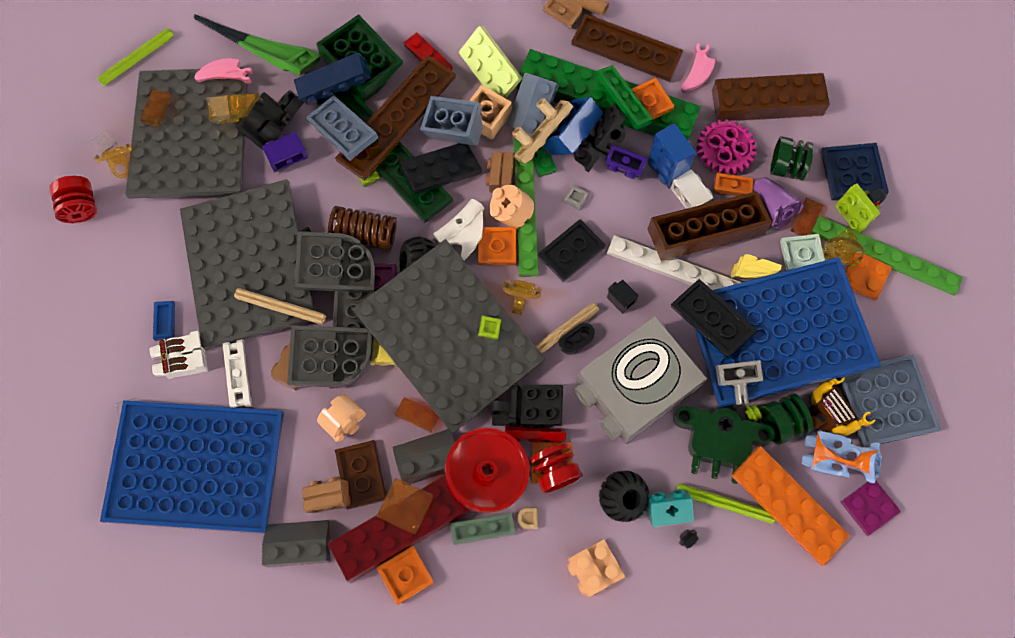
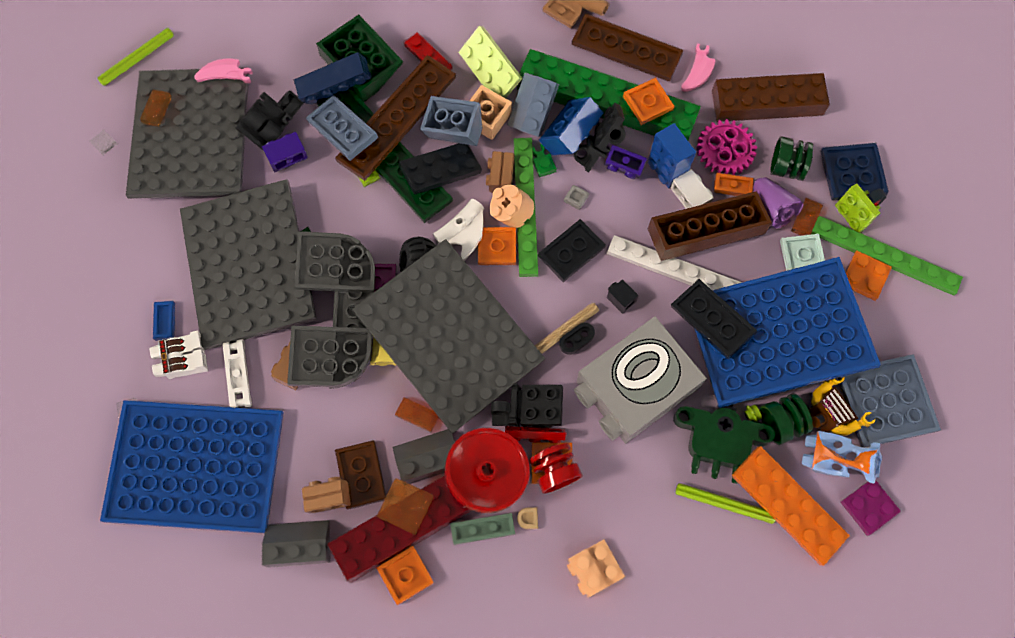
(72, 199): red wheel -> none
(114, 157): clear yellow tile -> none
(230, 107): clear yellow slope -> none
(280, 306): tan axle -> none
(284, 56): bright green plate -> none
(341, 417): light nougat brick -> none
(364, 224): reddish brown piece -> none
(489, 327): lime tile -> none
(521, 290): clear yellow tile -> none
(550, 124): tan plate -> none
(624, 97): green plate -> none
(629, 487): black wheel -> none
(670, 508): teal brick -> none
(688, 538): black plate -> none
(739, 376): light grey brick -> none
(751, 268): light yellow slope -> none
(846, 248): clear yellow tile -> none

